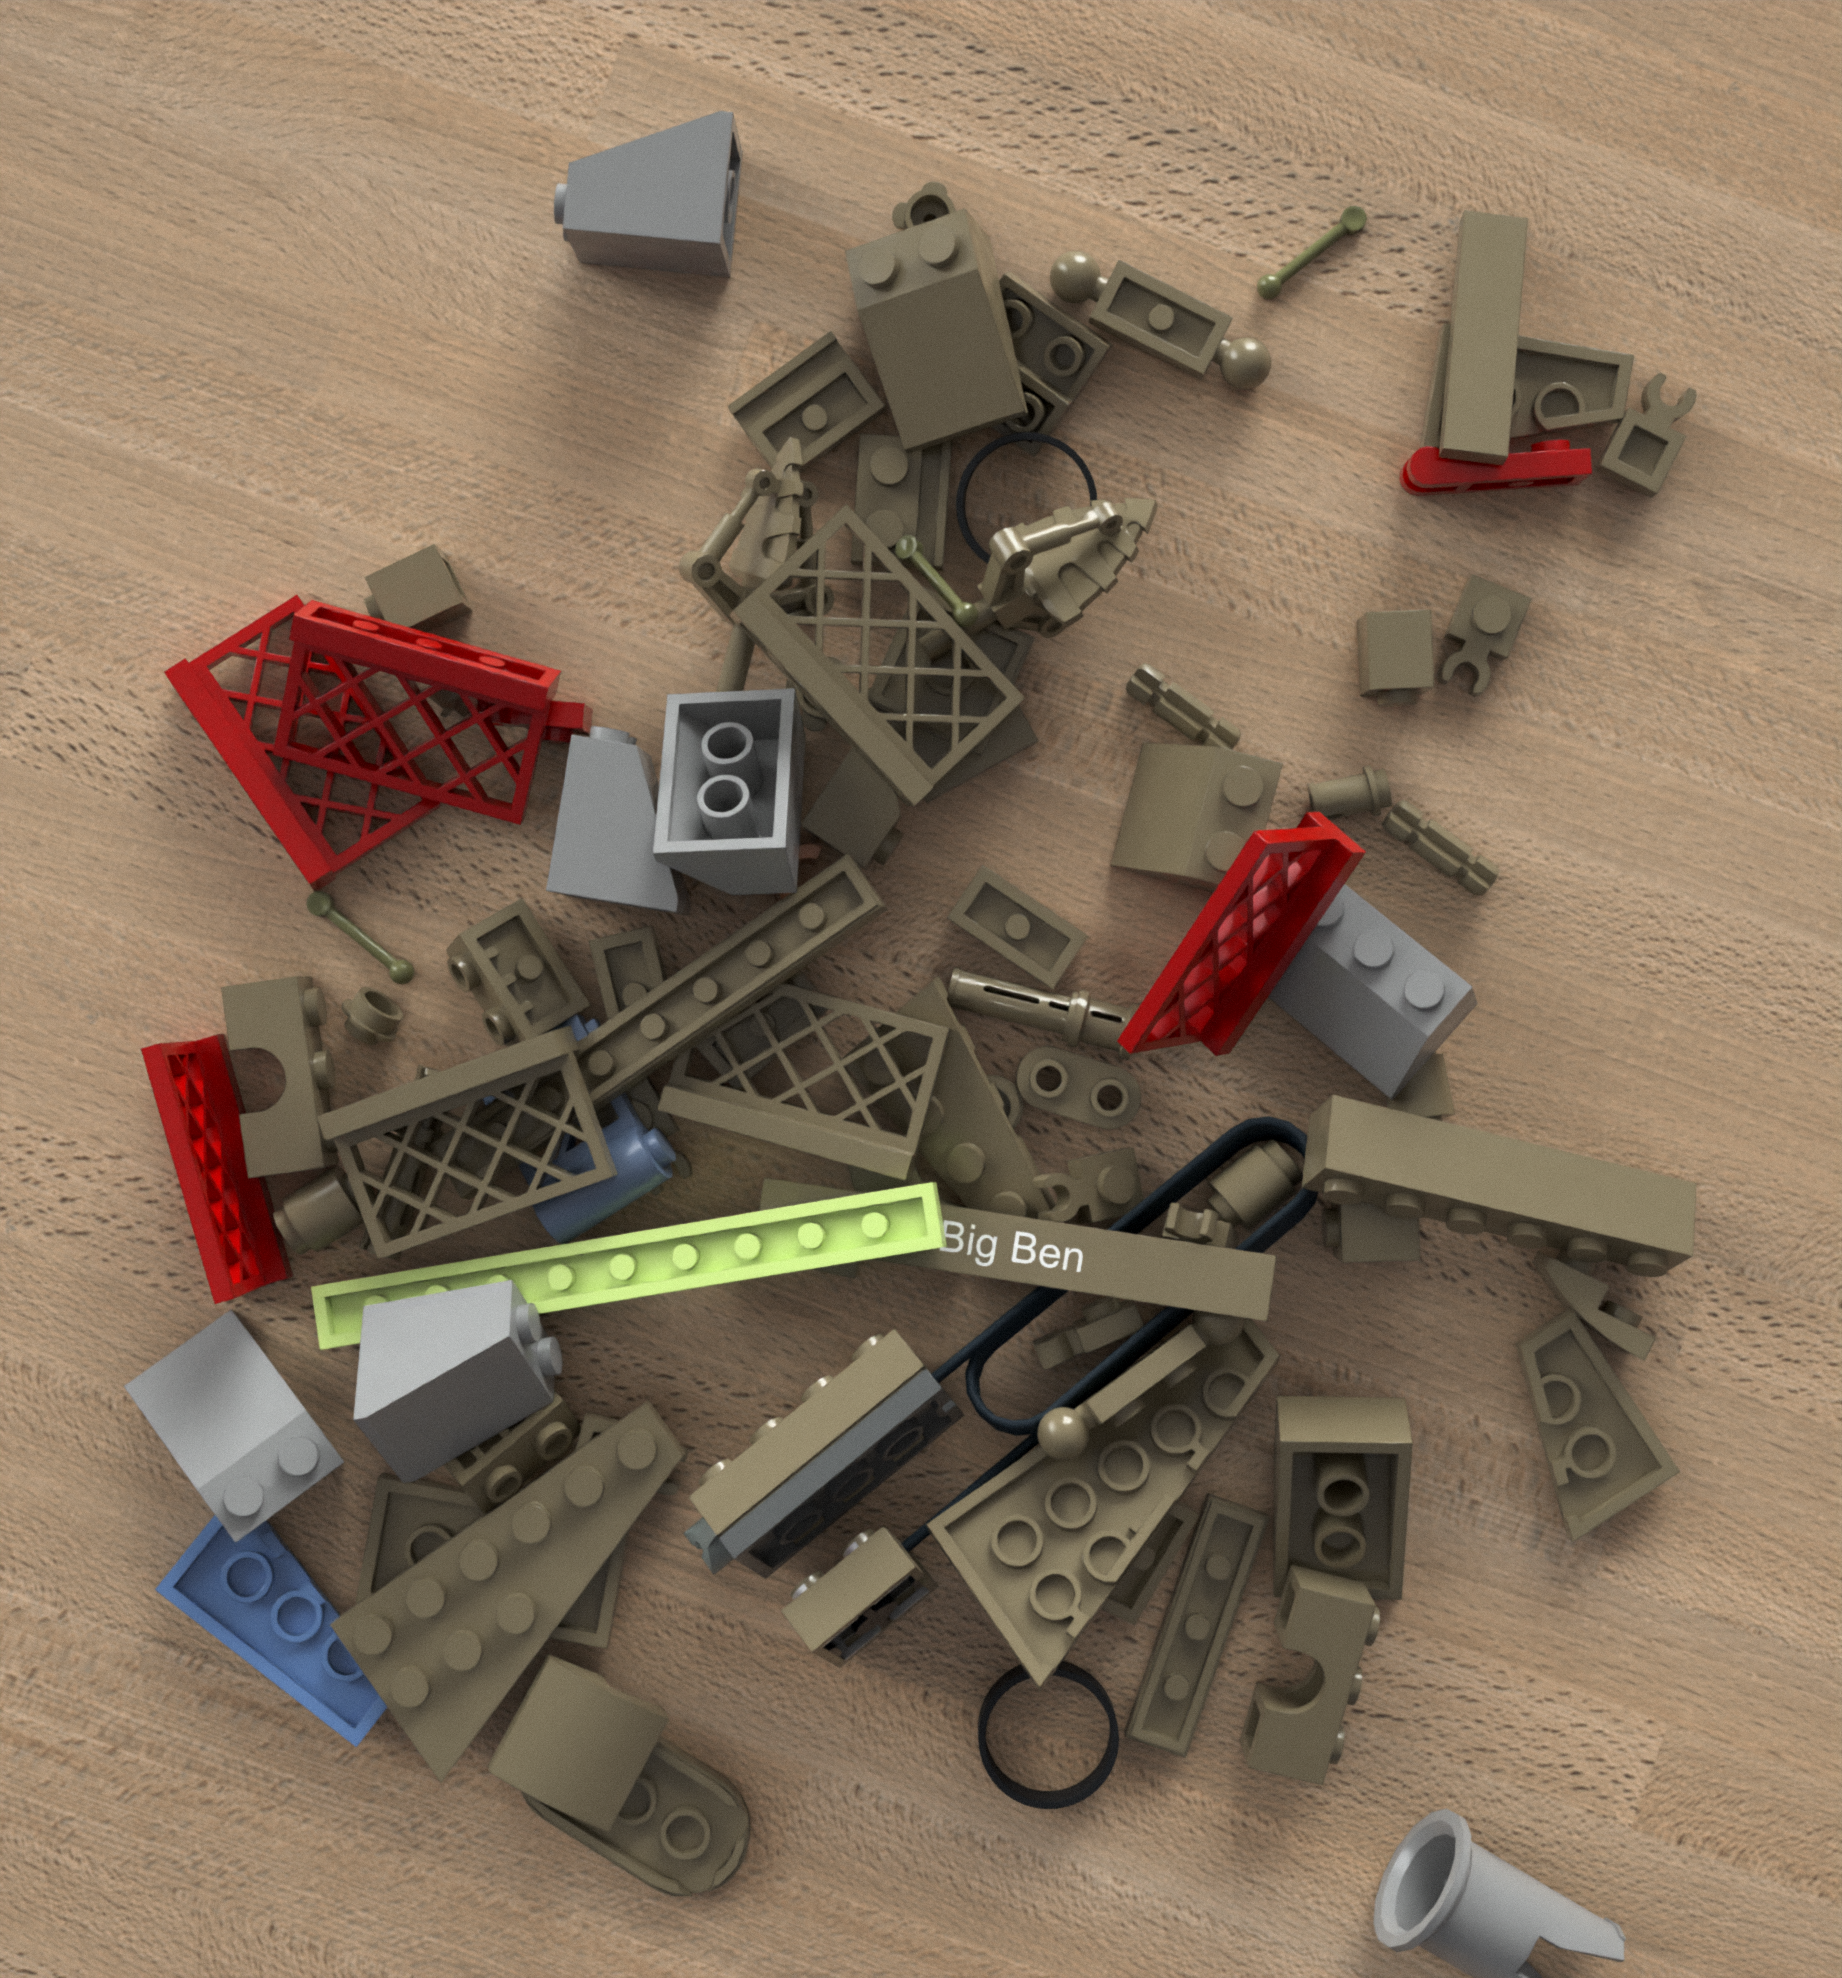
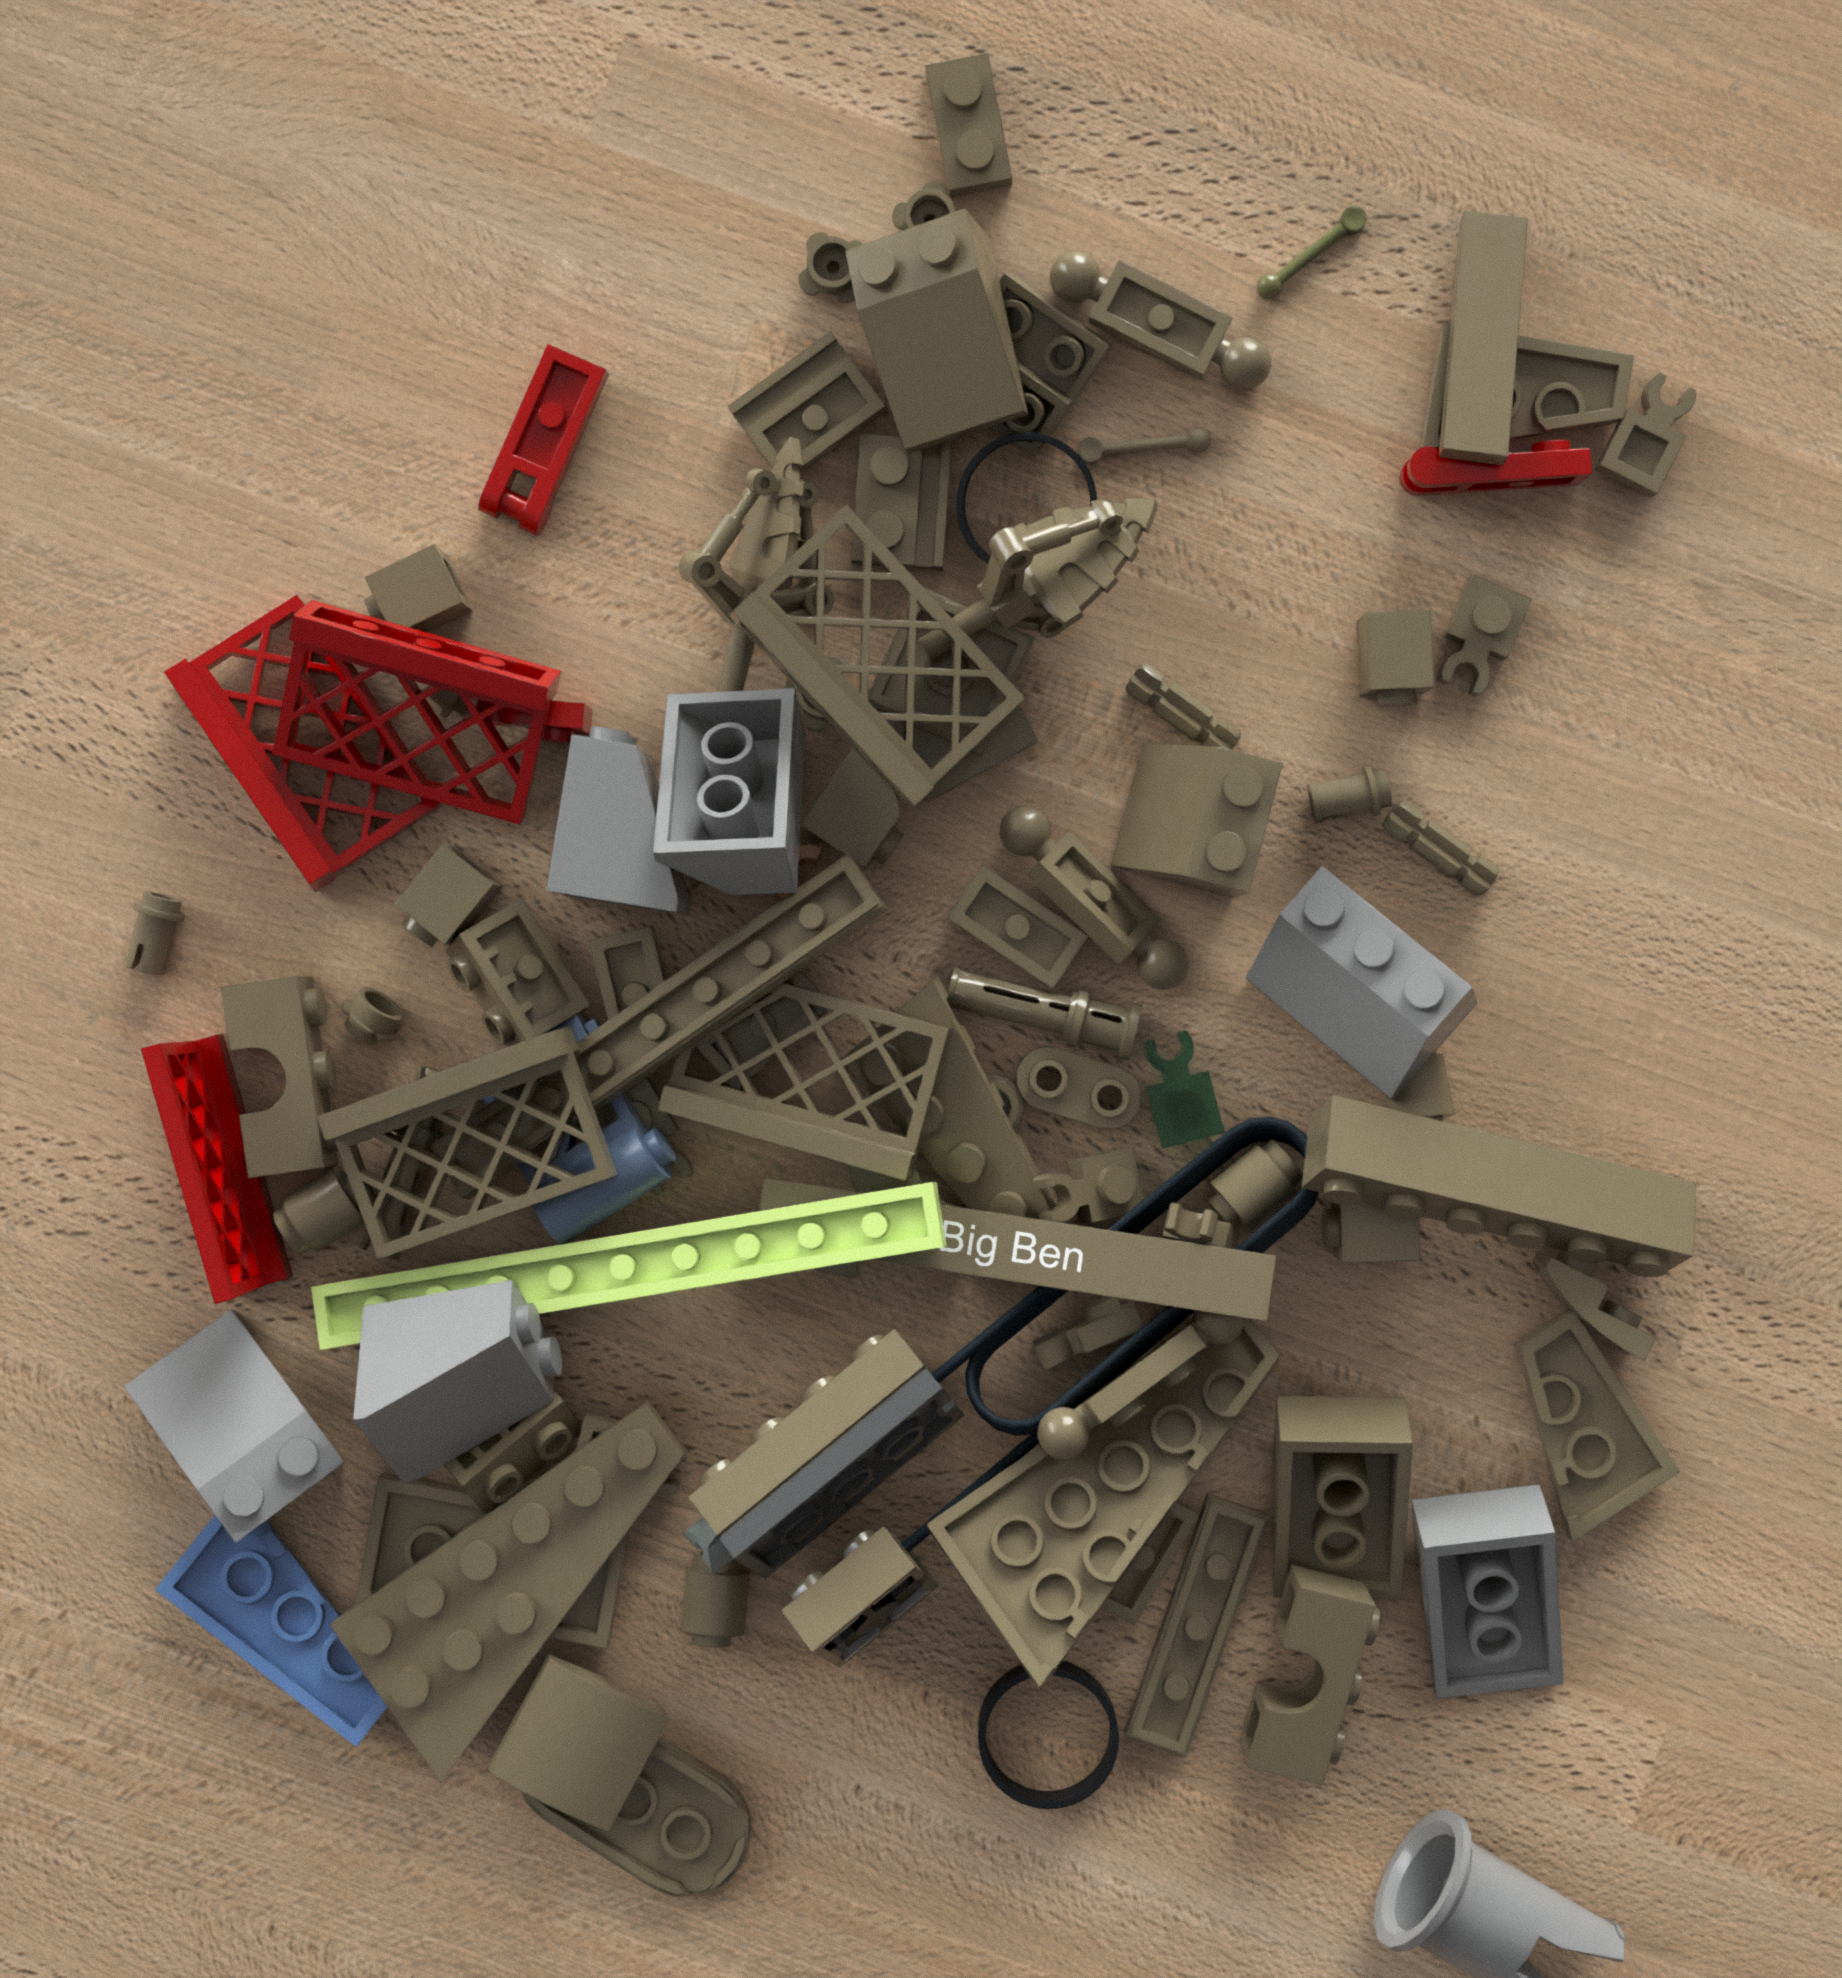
(153, 932): none -> dark tan pin
(322, 904): olive hinge -> none
(446, 897): none -> dark tan brick
(543, 438): none -> red plate
(657, 200): light grey slope -> none
(714, 1603): none -> dark tan brick
(816, 278): none -> dark tan plate
(911, 551): olive hinge -> none
(968, 125): none -> dark tan plate
(1092, 449): none -> dark tan hinge
(1093, 897): none -> dark tan plate
(1183, 1102): none -> clear green plate
(1245, 937): red fence -> none
(1489, 1590): none -> light grey slope

